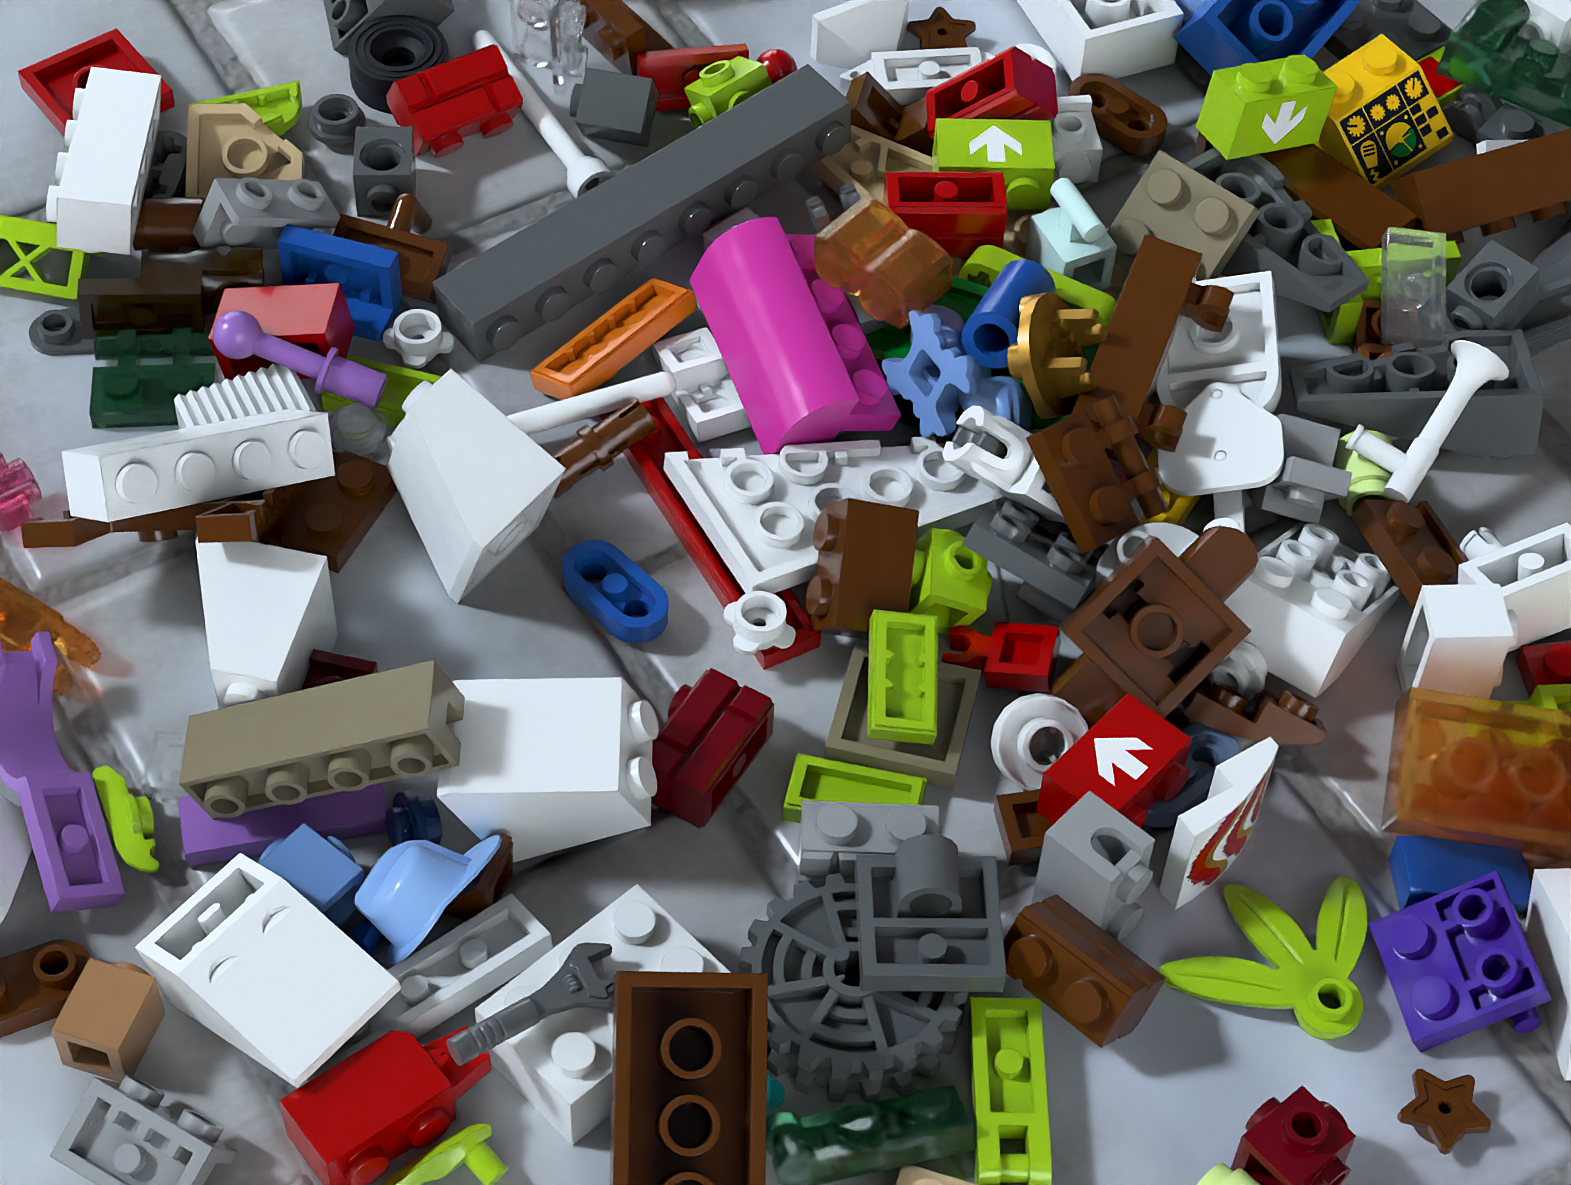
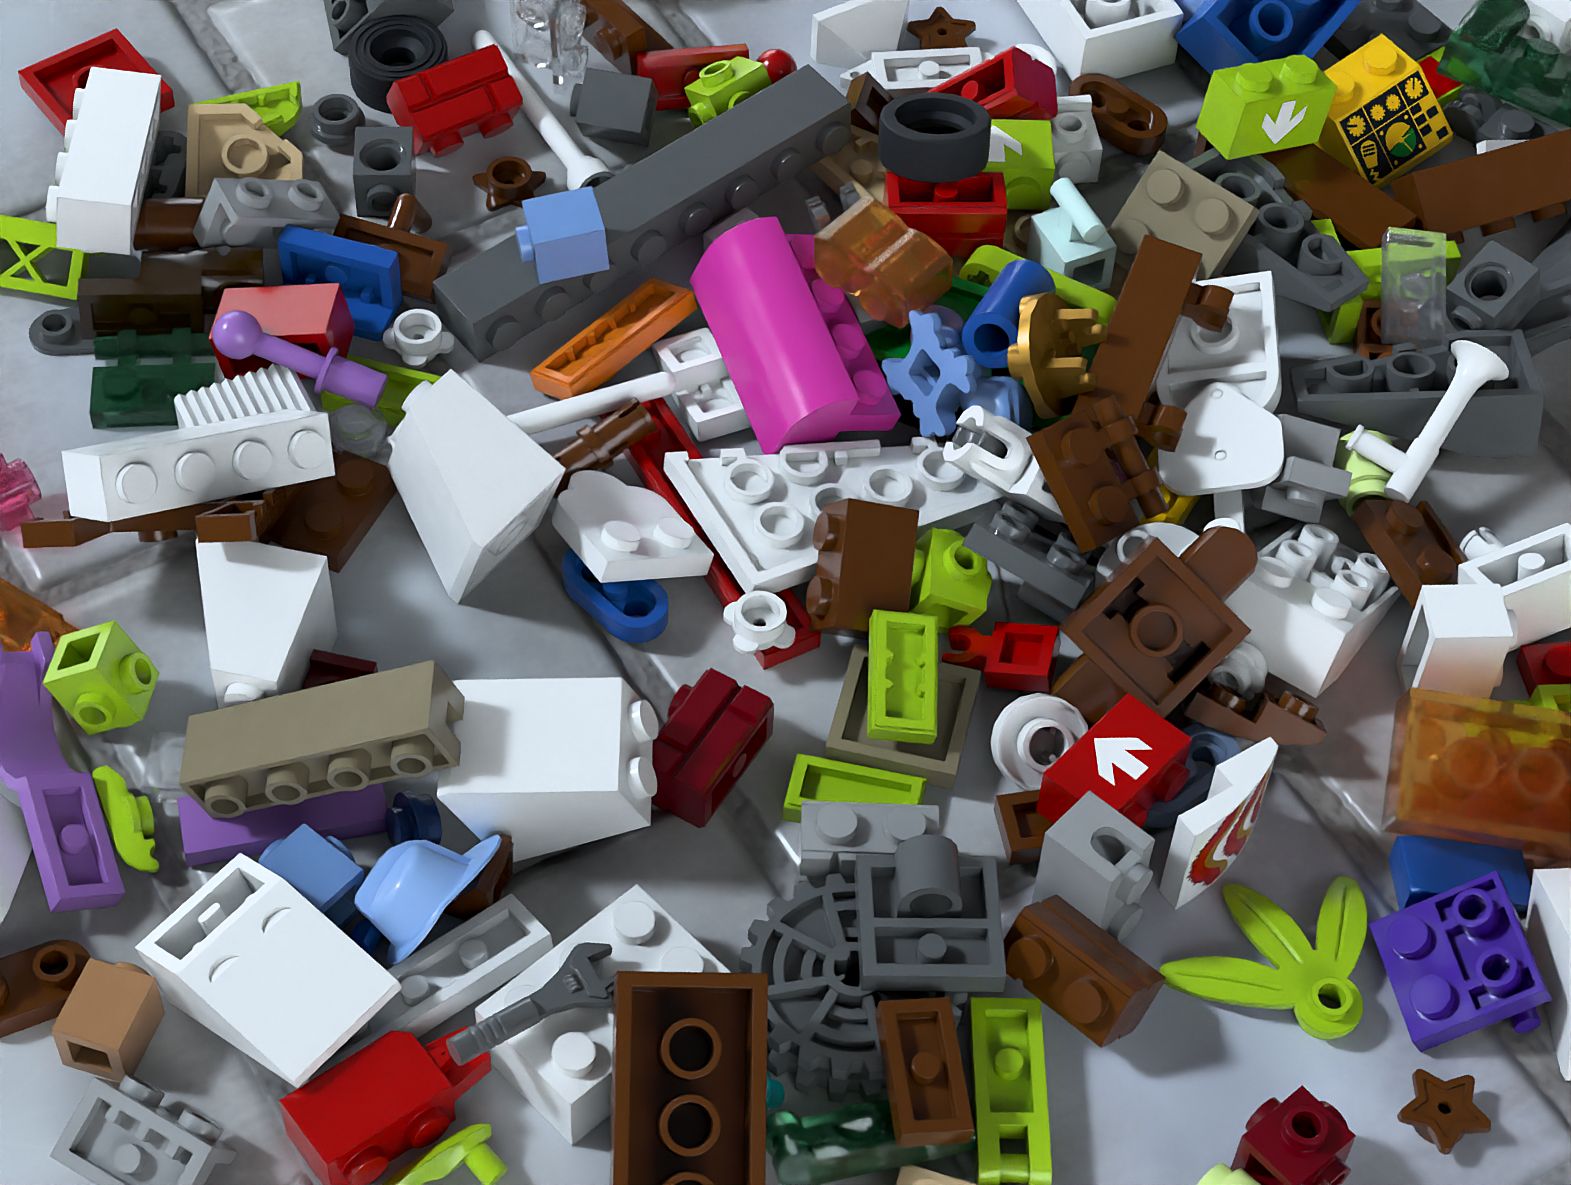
(101, 678): none -> lime brick
(508, 182): none -> reddish brown plate
(563, 235): none -> medium blue brick
(627, 531): none -> white plate
(924, 1072): none -> reddish brown plate
(934, 137): none -> black tyre

